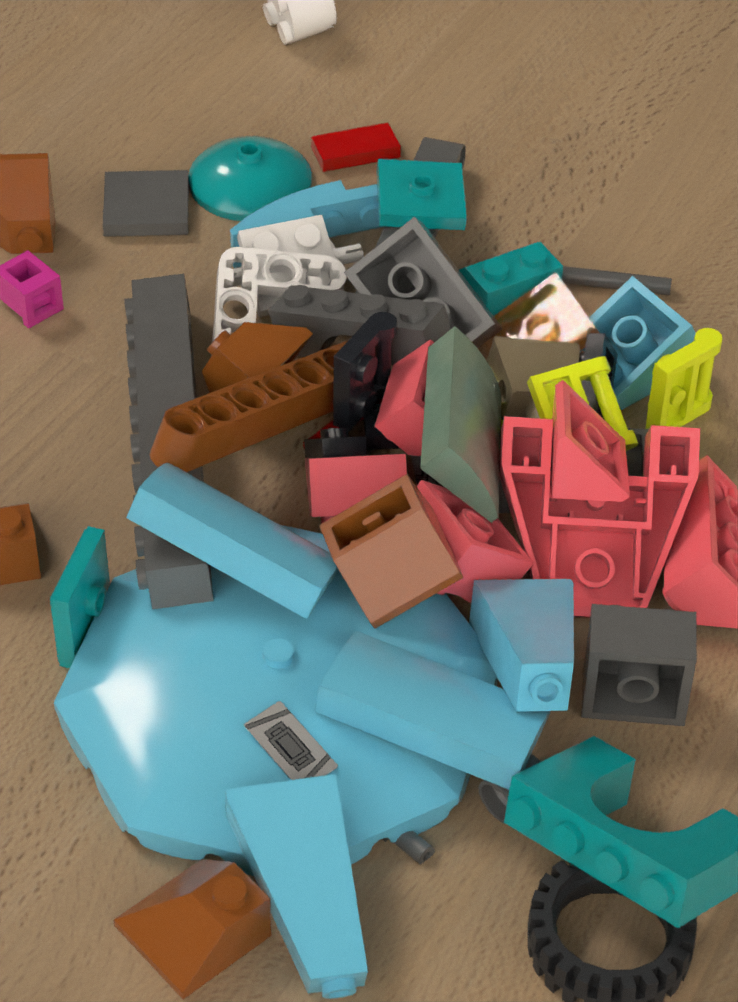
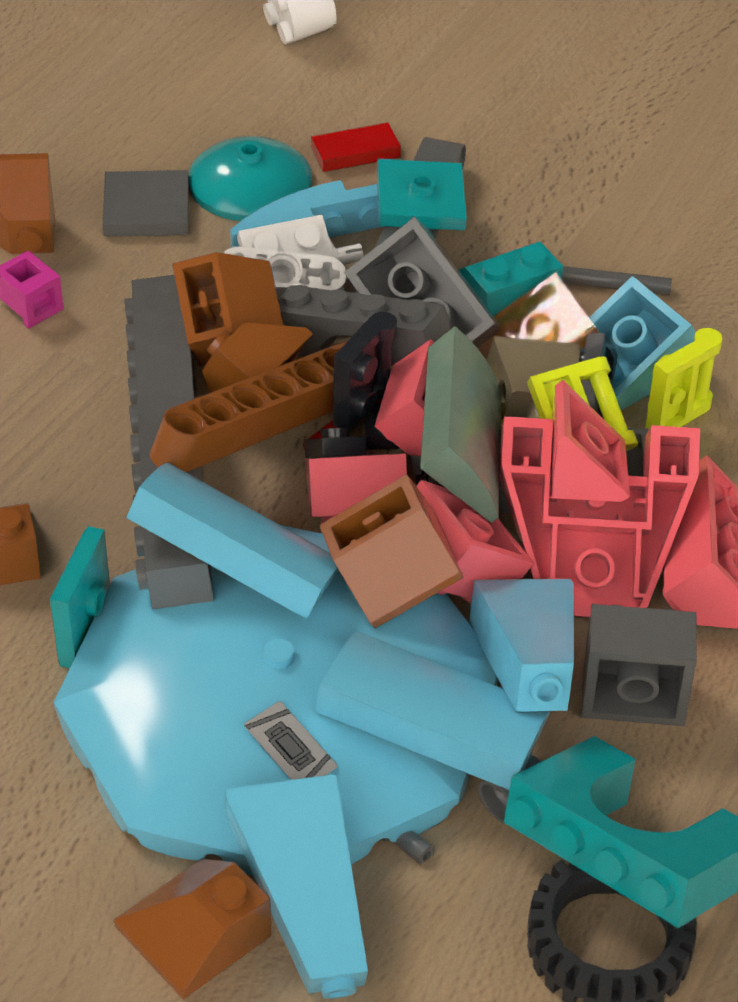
(222, 294): none -> dark orange slope

